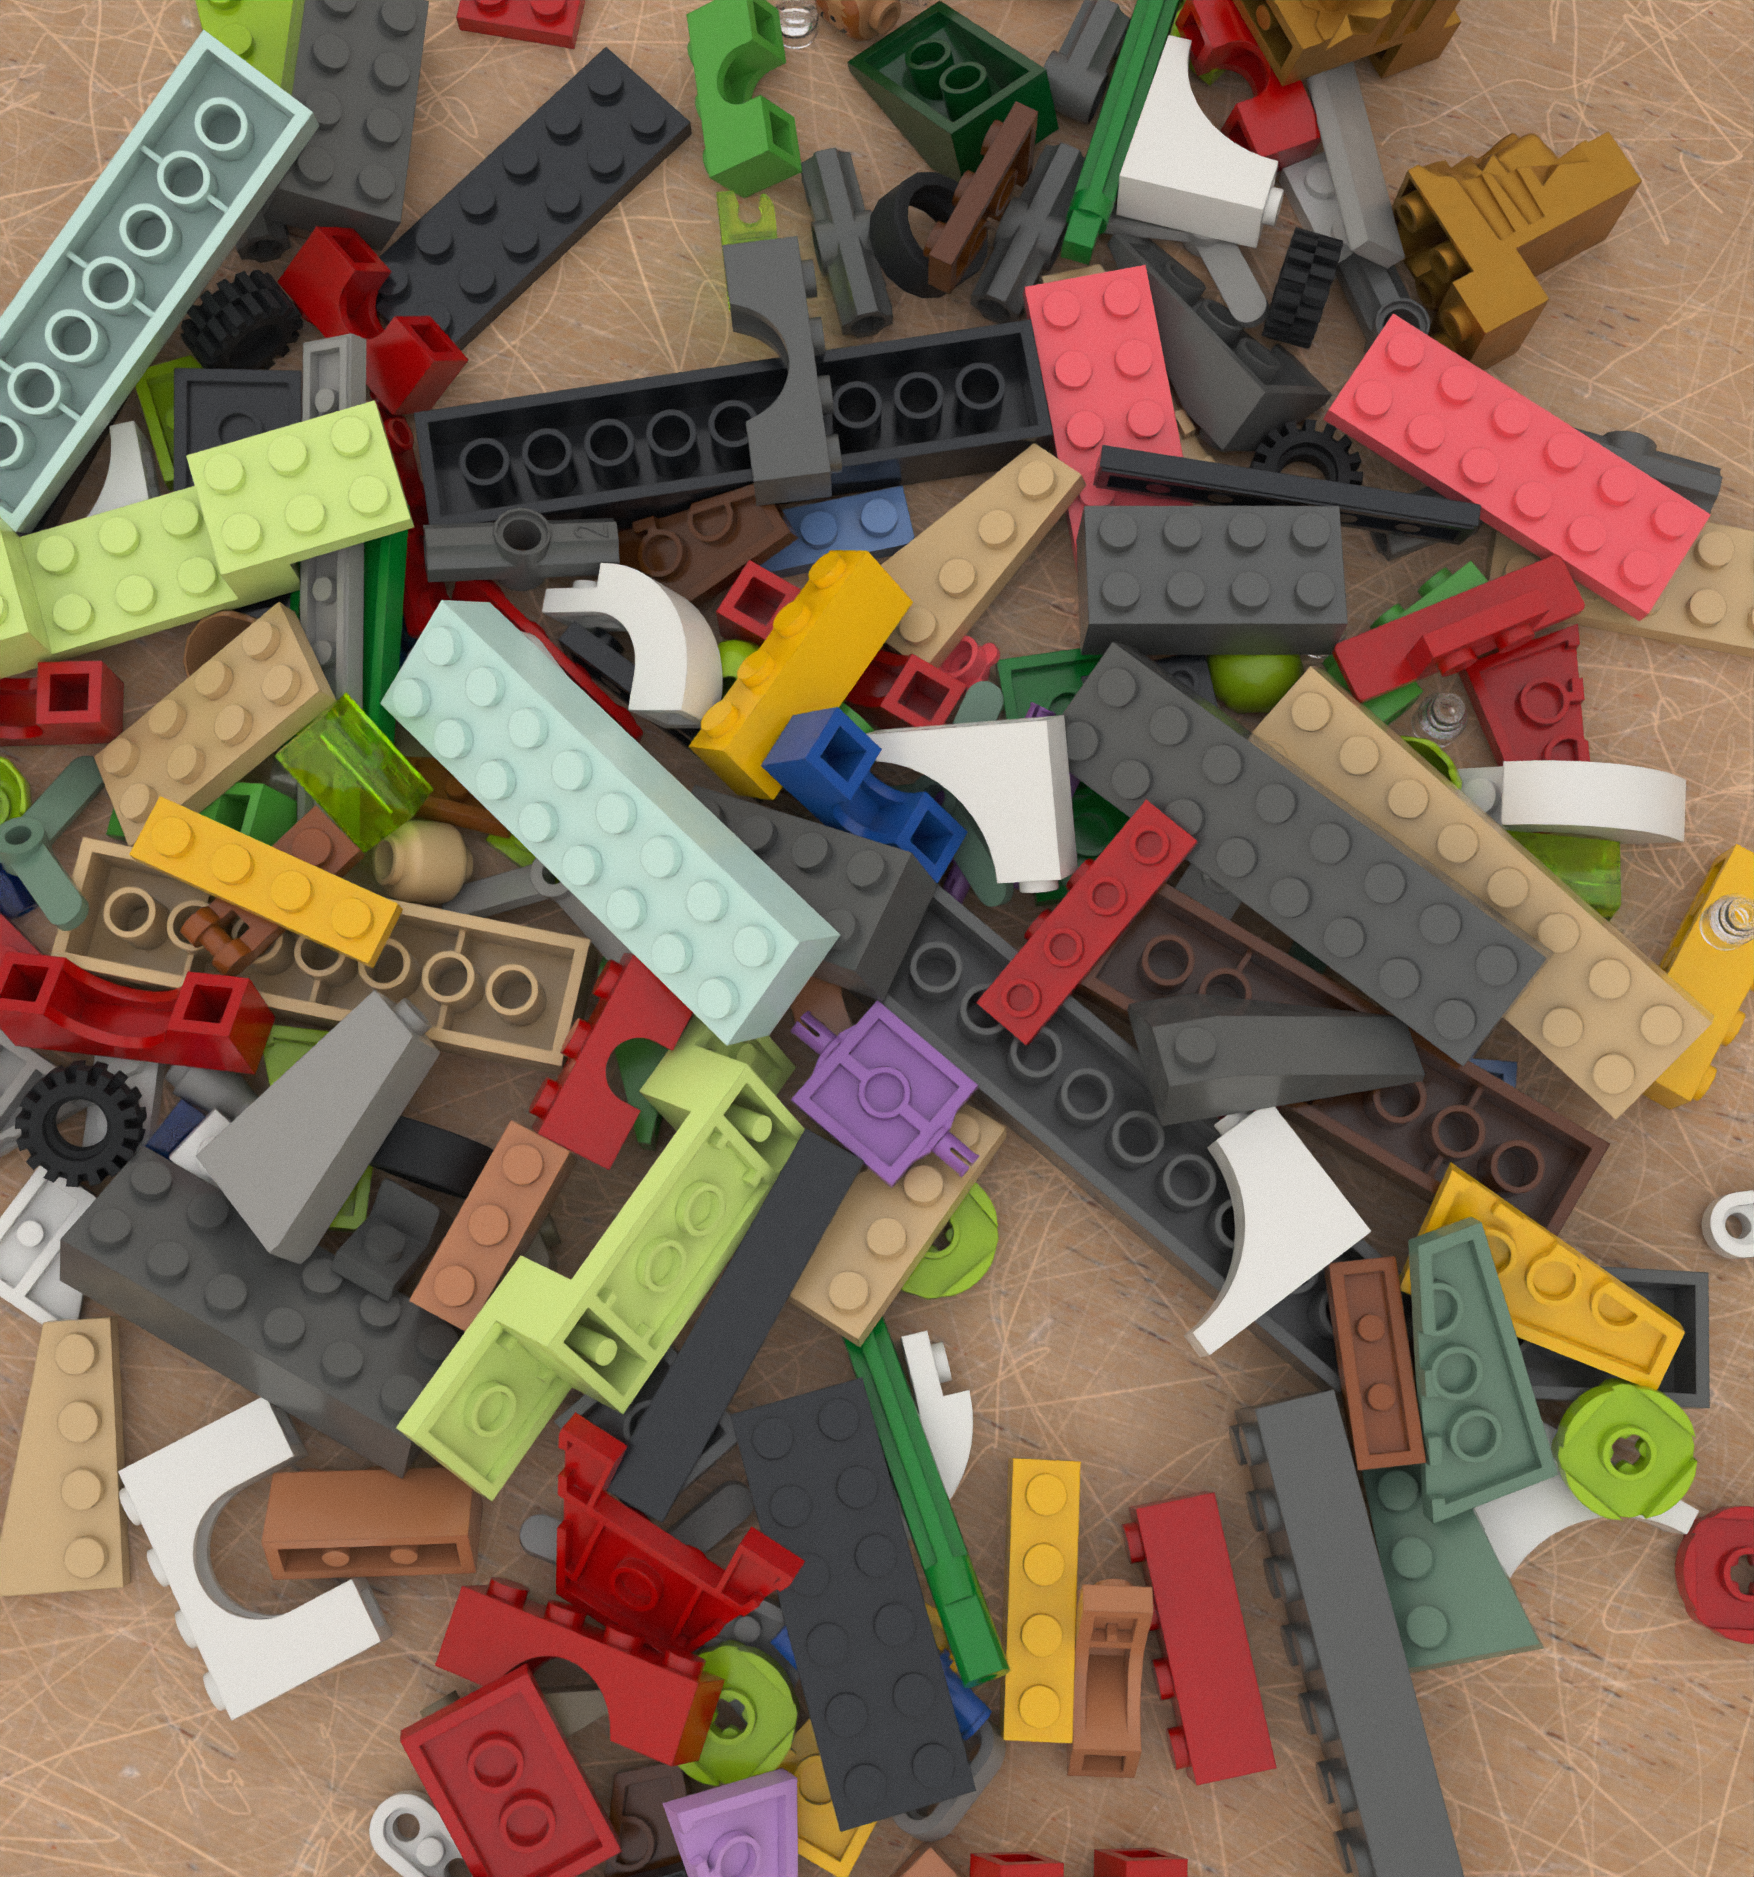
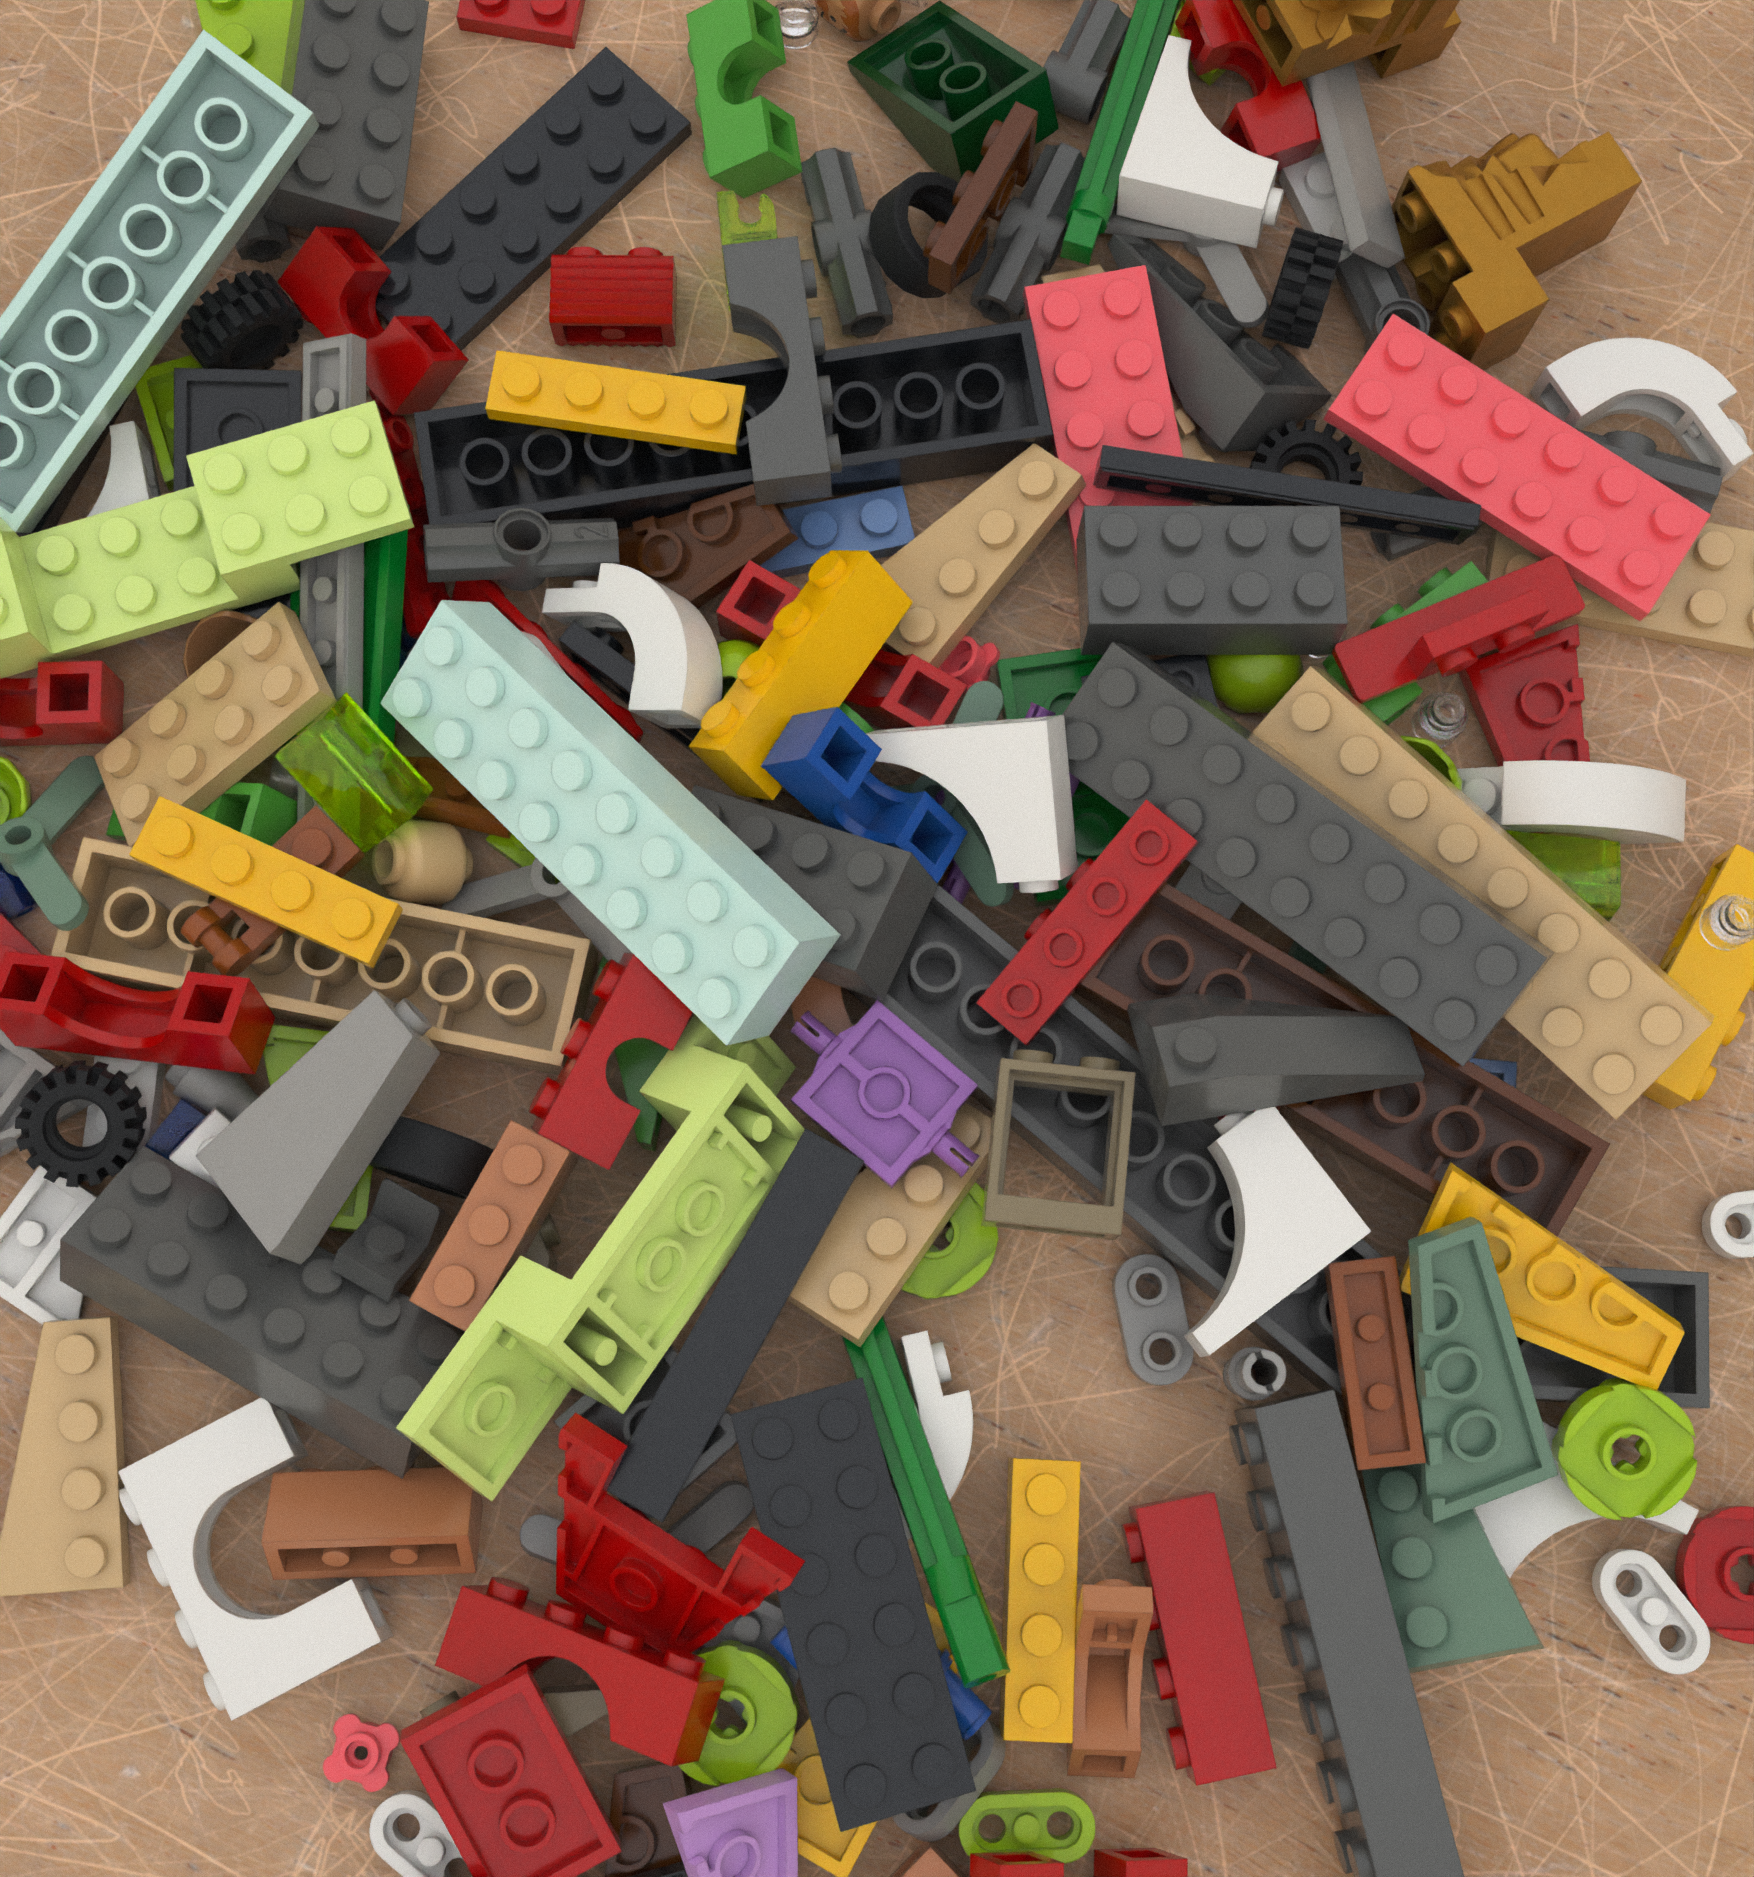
(378, 1741): none -> coral plate
(613, 298): none -> red brick
(616, 402): none -> yellow plate
(1025, 1823): none -> lime plate
(1093, 1077): none -> dark tan window
(1151, 1319): none -> light grey plate
(1269, 1373): none -> light grey pin
(1649, 1608): none -> white plate
(1650, 382): none -> white arch

